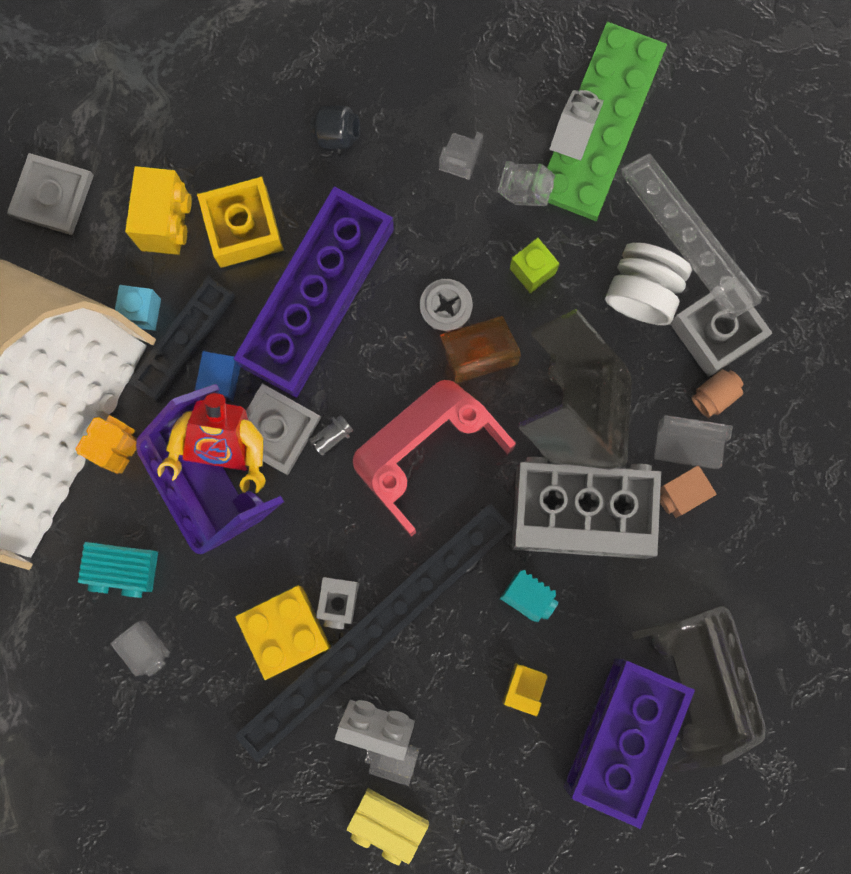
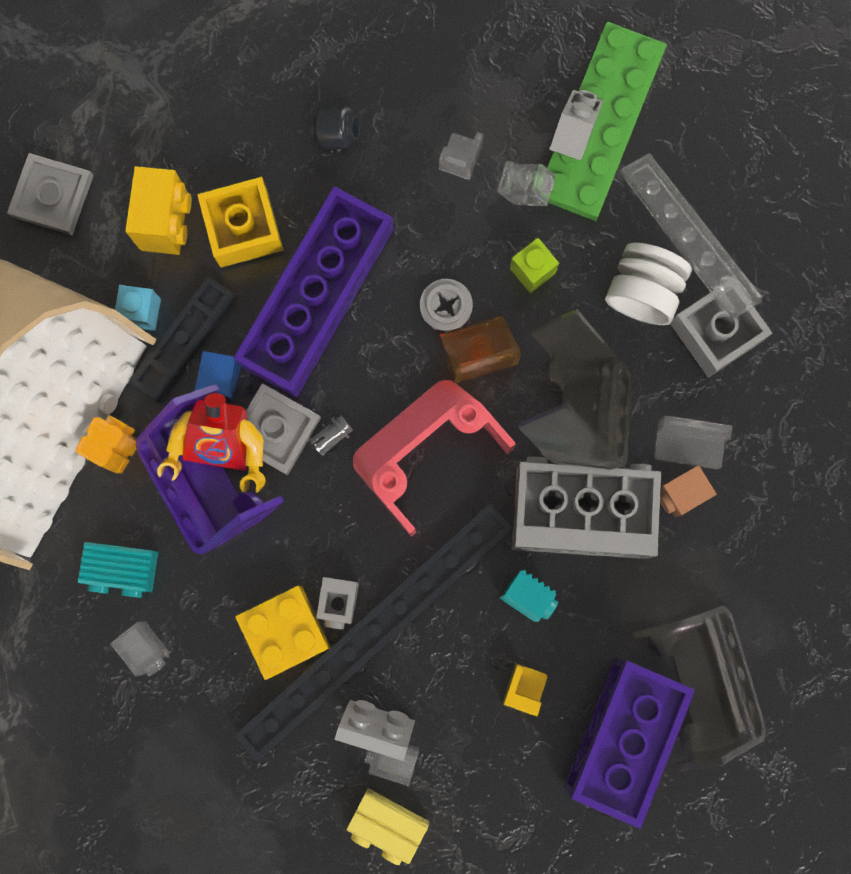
(718, 393): nougat brick -> none

